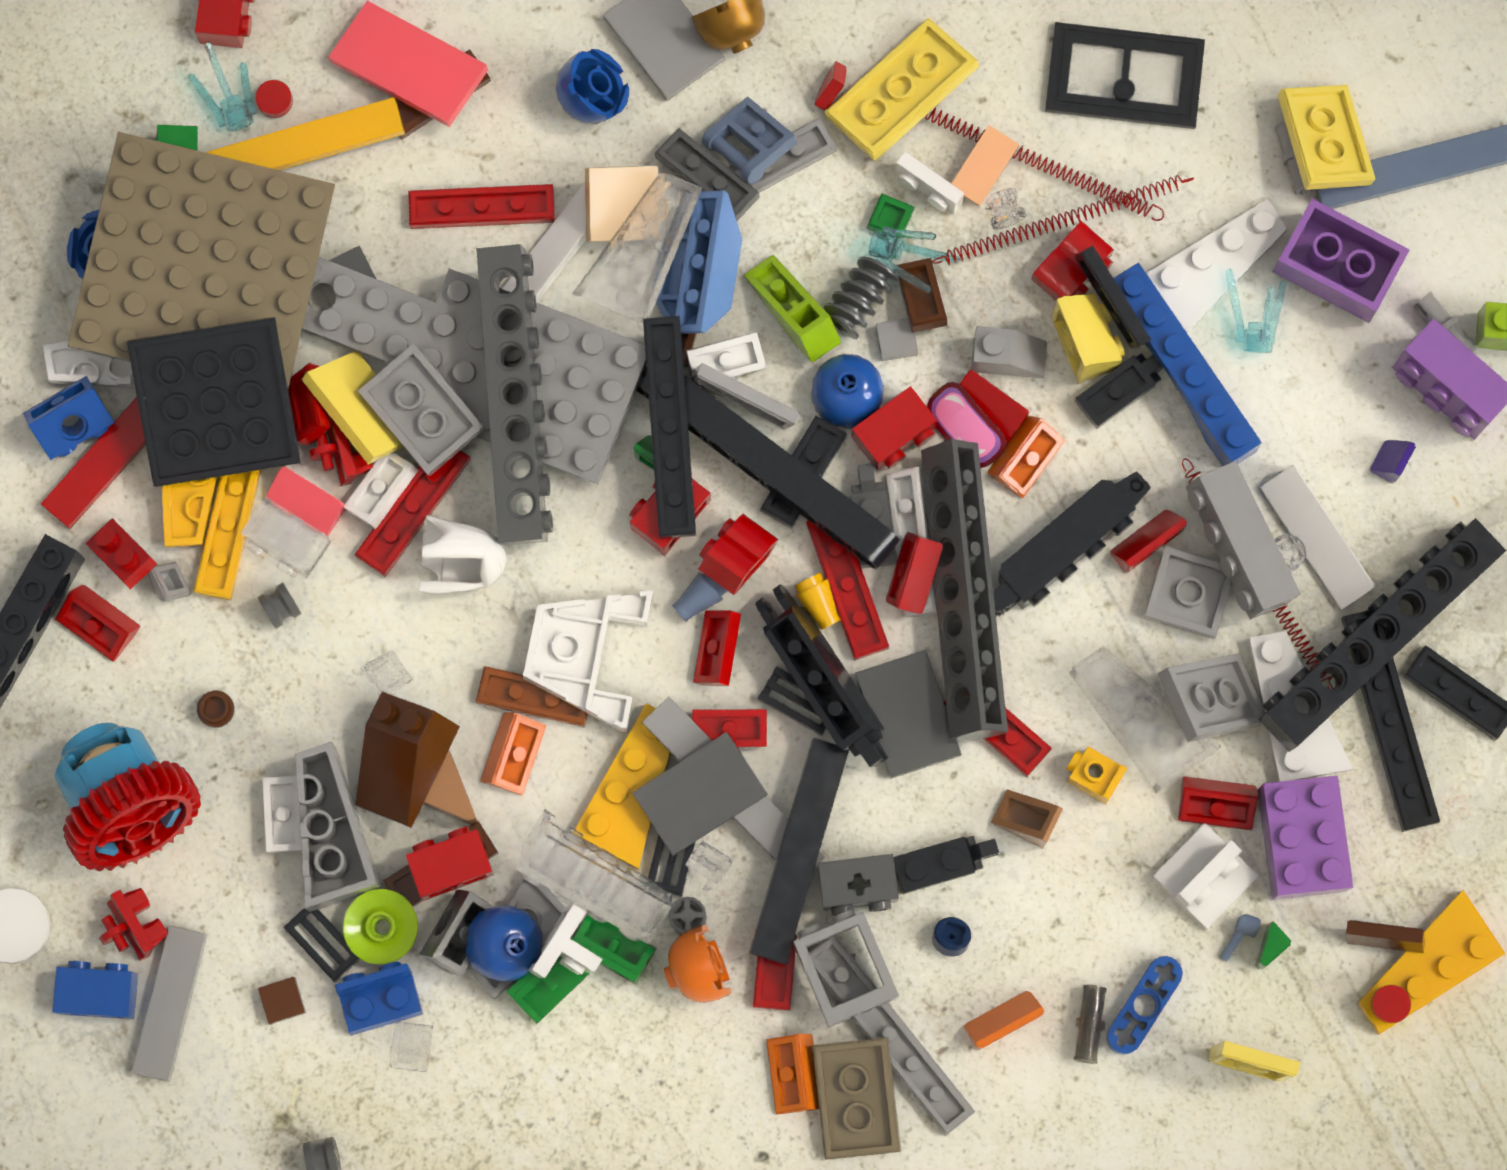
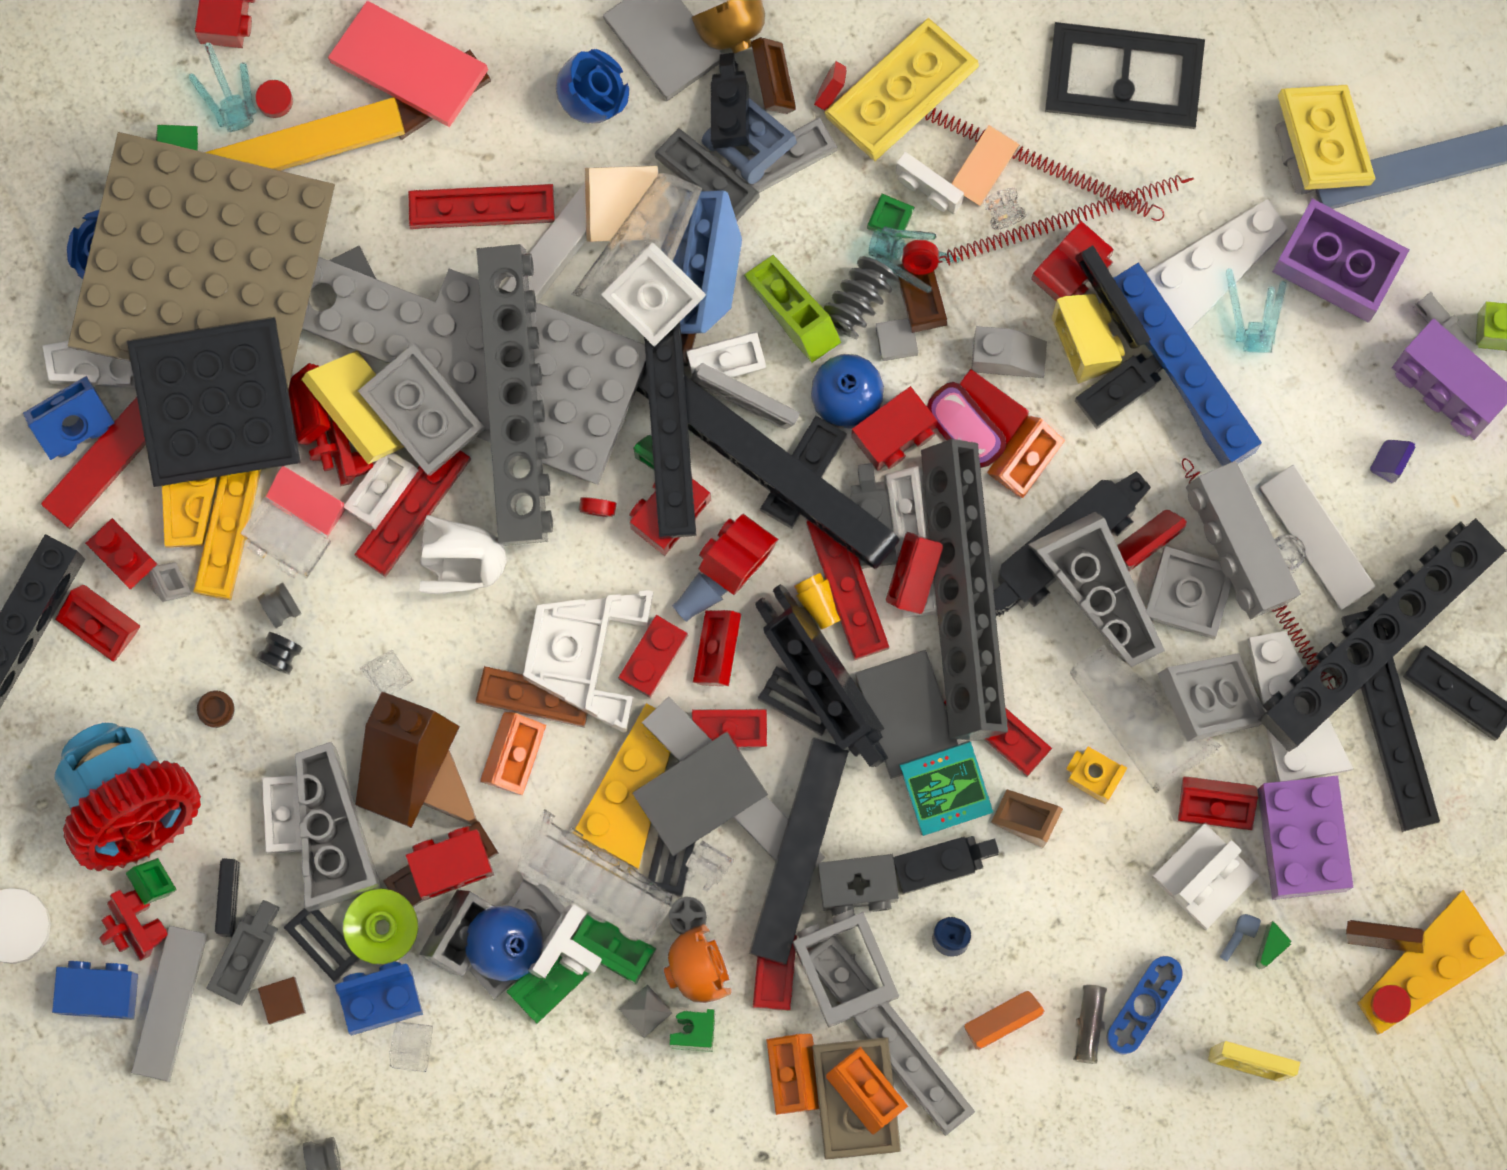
(151, 881): none -> green tile
(227, 897): none -> black tile
(245, 954): none -> dark grey hinge
(279, 653): none -> black wheel
(597, 507): none -> red tile
(645, 1011): none -> light grey slope
(653, 294): none -> white bracket
(653, 656): none -> red plate
(700, 1030): none -> green hinge
(729, 105): none -> black hinge
(773, 75): none -> reddish brown tile
(866, 1090): none -> orange slope
(920, 257): none -> red tile
(946, 788): none -> tile
(1097, 579): none -> light grey wedge

